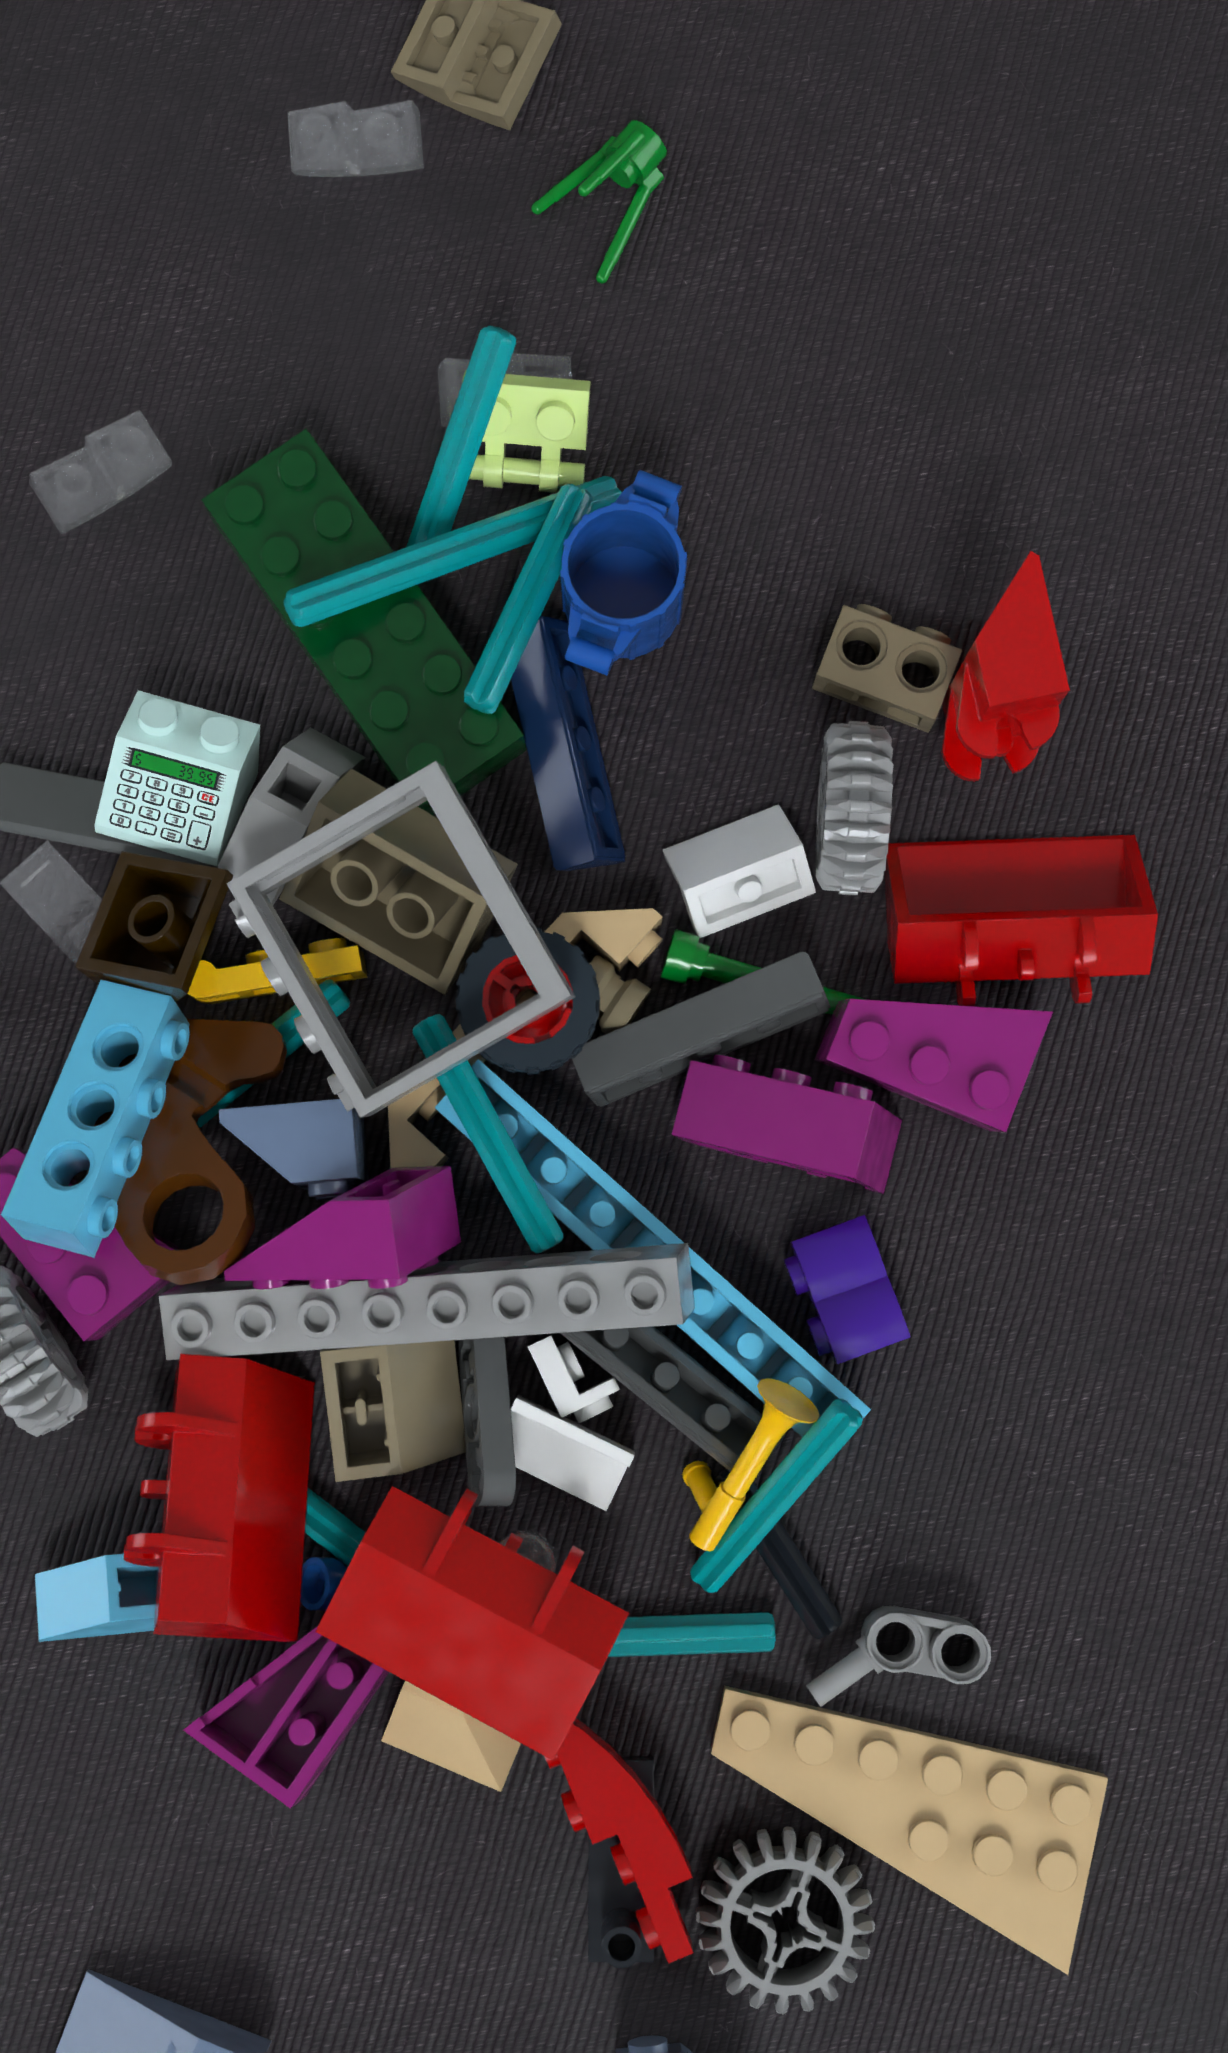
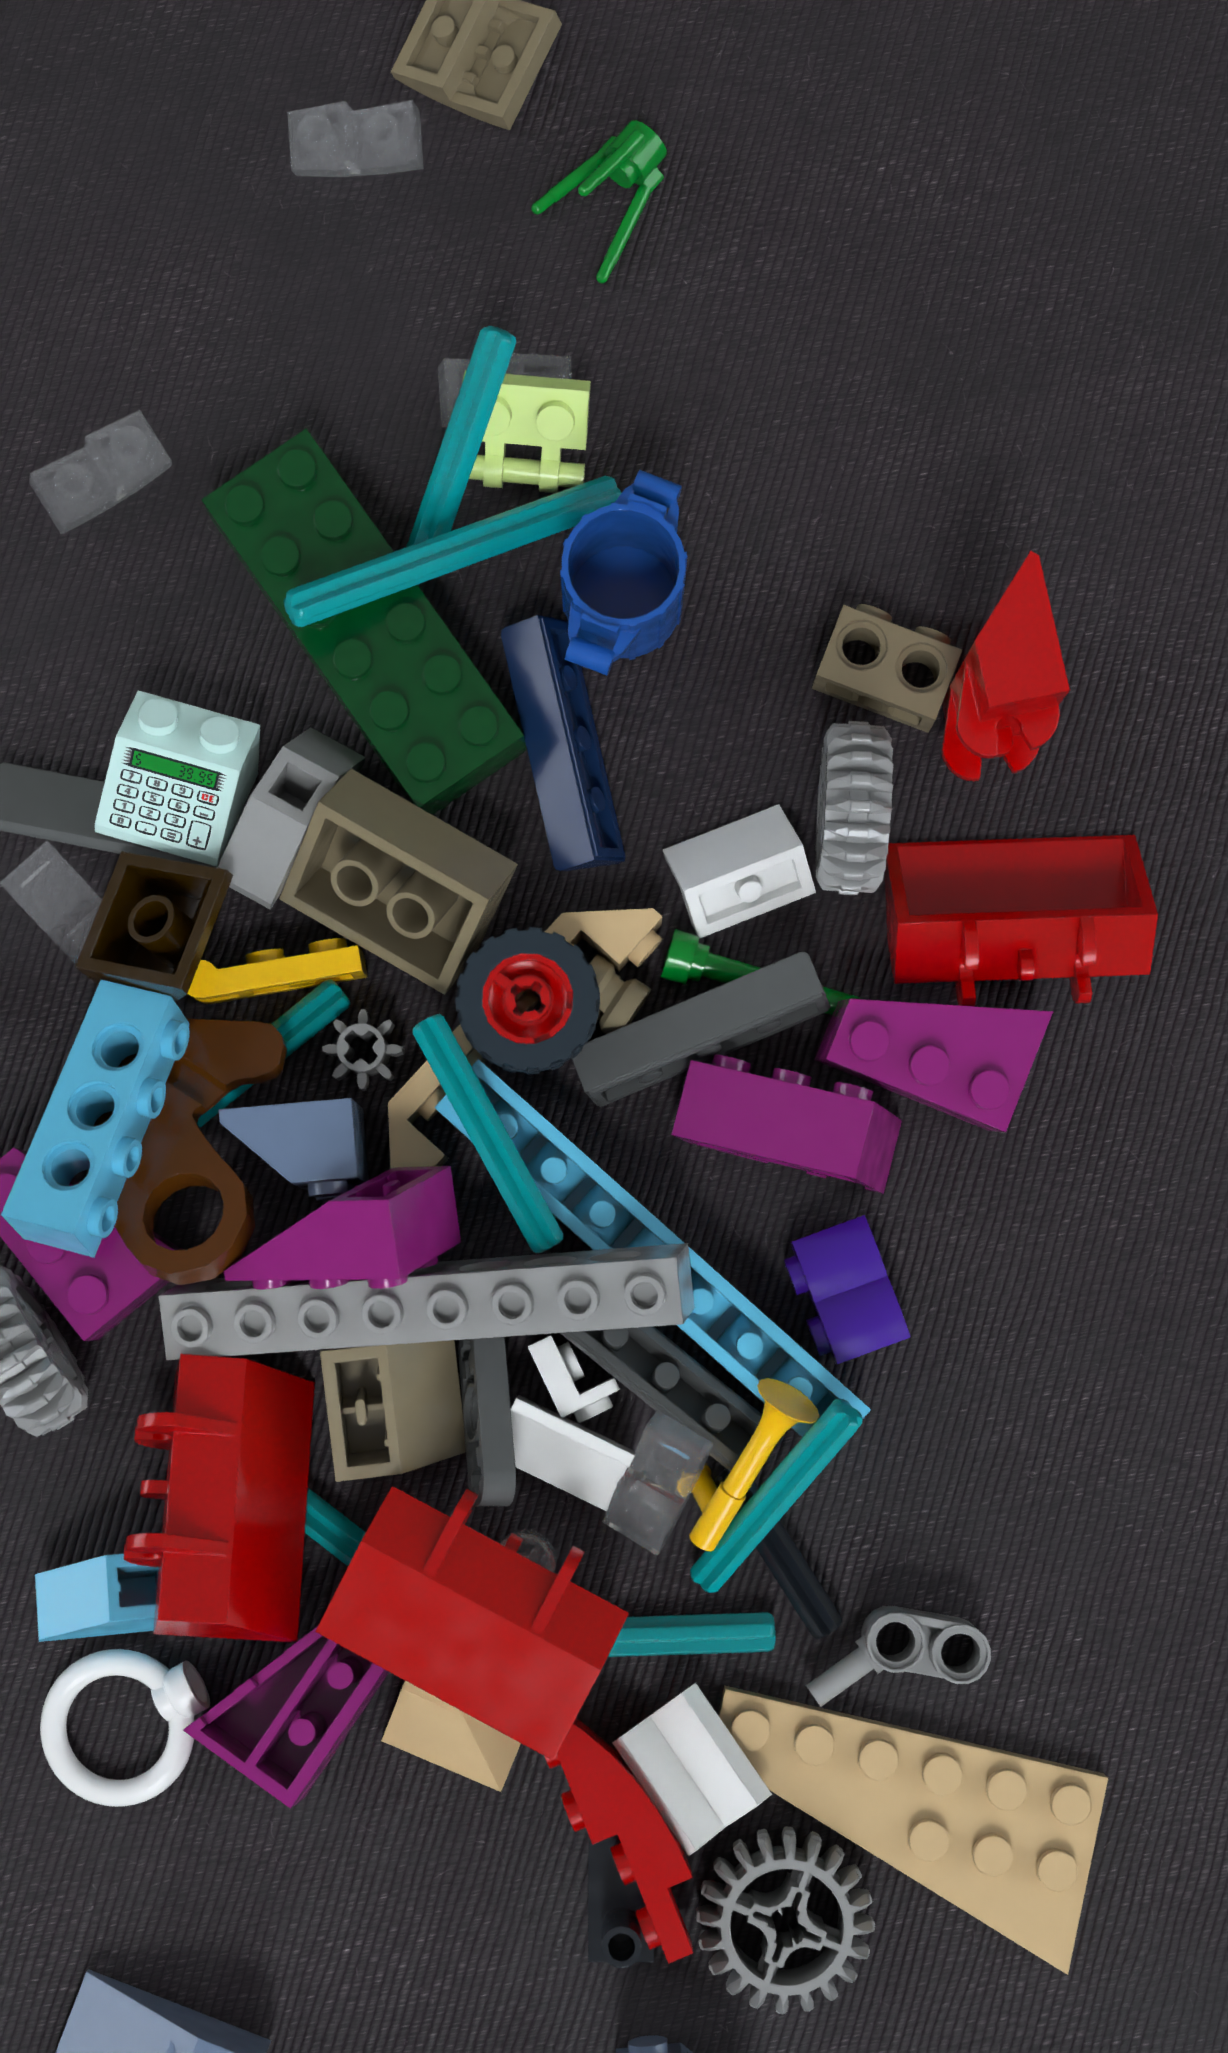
(177, 1695): none -> white piece
(290, 974): light grey window -> none
(320, 1581): blue hinge -> none
(346, 1052): none -> light grey gear
(526, 602): teal axle -> none
(657, 1482): none -> clear slope
(692, 1769): none -> white panel

